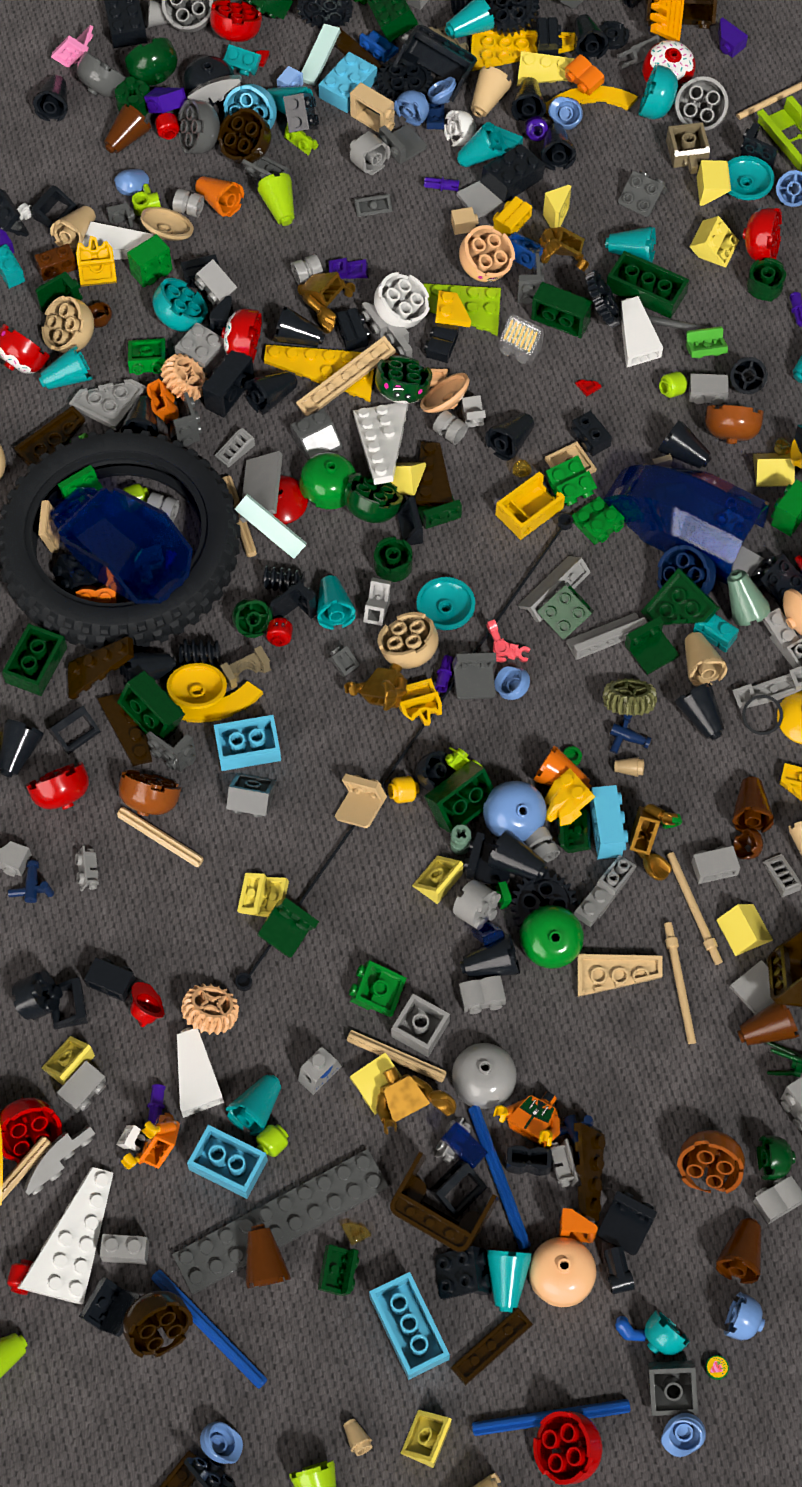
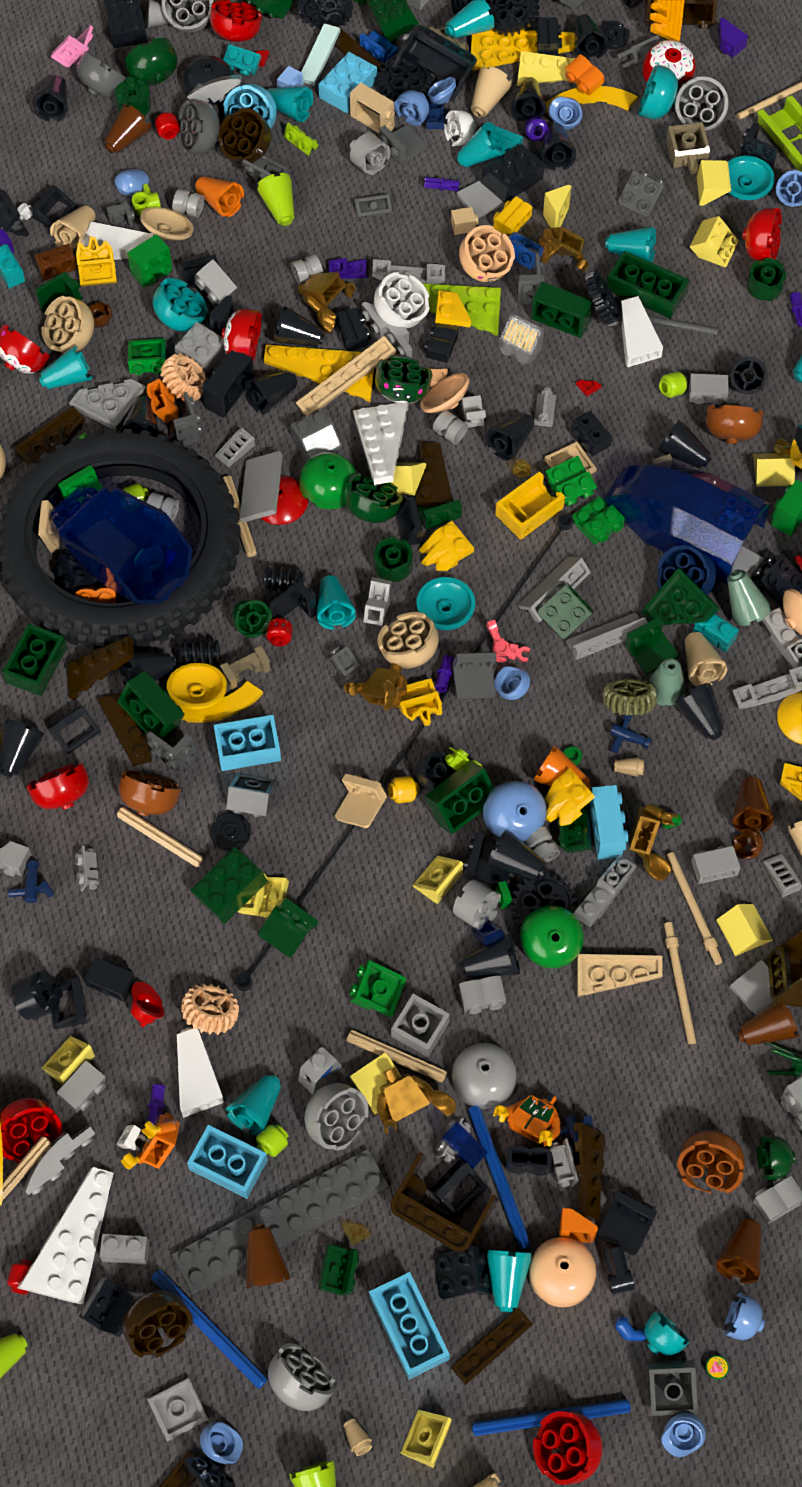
(164, 99): dark purple slope -> none
(177, 1409): none -> light grey tile
(229, 885): none -> dark green brick
(235, 835): none -> black tile
(270, 526): light aqua tile -> none
(292, 1382): none -> light grey cylinder
(301, 112): bracket -> none
(332, 1106): none -> light grey cylinder
(430, 275): none -> light grey slope
(446, 547): none -> yellow plate
(460, 839): sand green piece -> none
(545, 408): none -> light grey hinge
(668, 682): none -> sand green cone
(706, 342): bright green bracket -> none
(768, 697): black piece -> none

